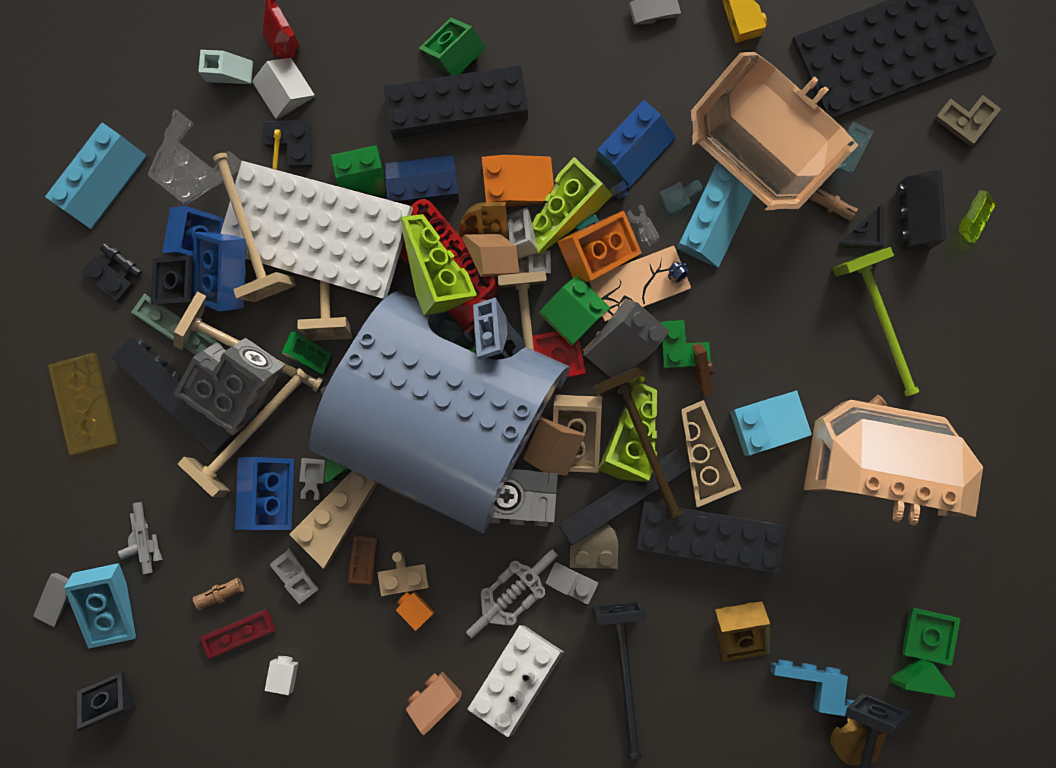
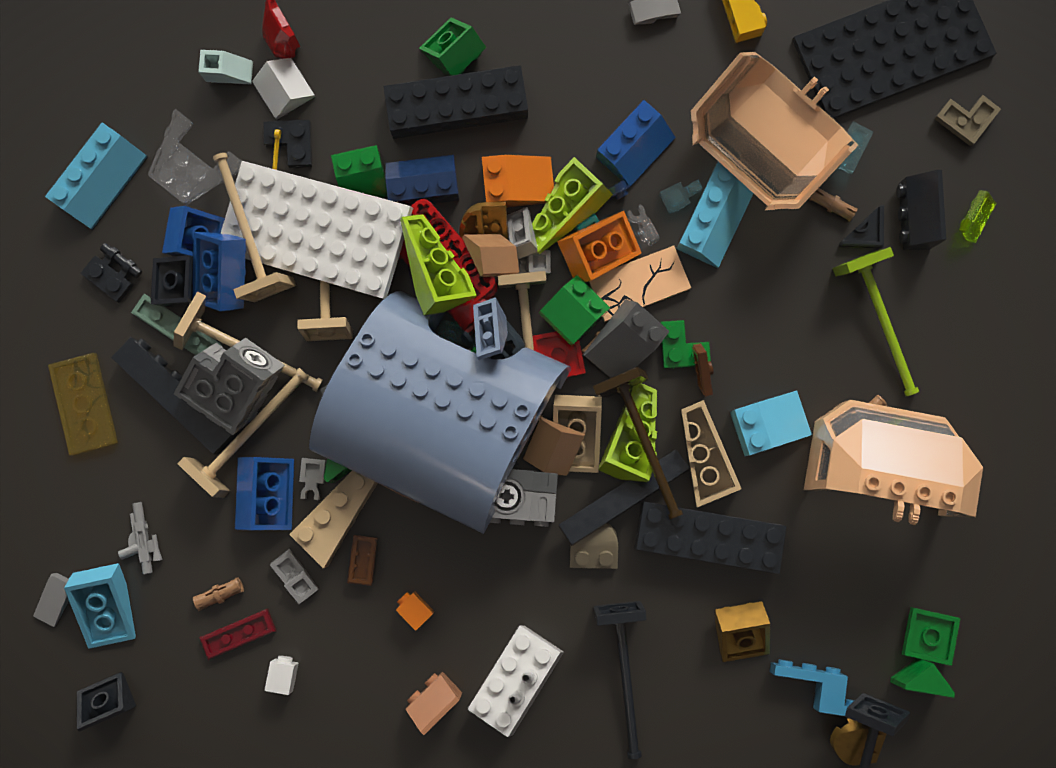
(306, 353): green tile -> none
(402, 578): tan plate -> none
(493, 611): light grey bar -> none
(571, 583): light grey slope -> none
(678, 272): dark blue plate -> none

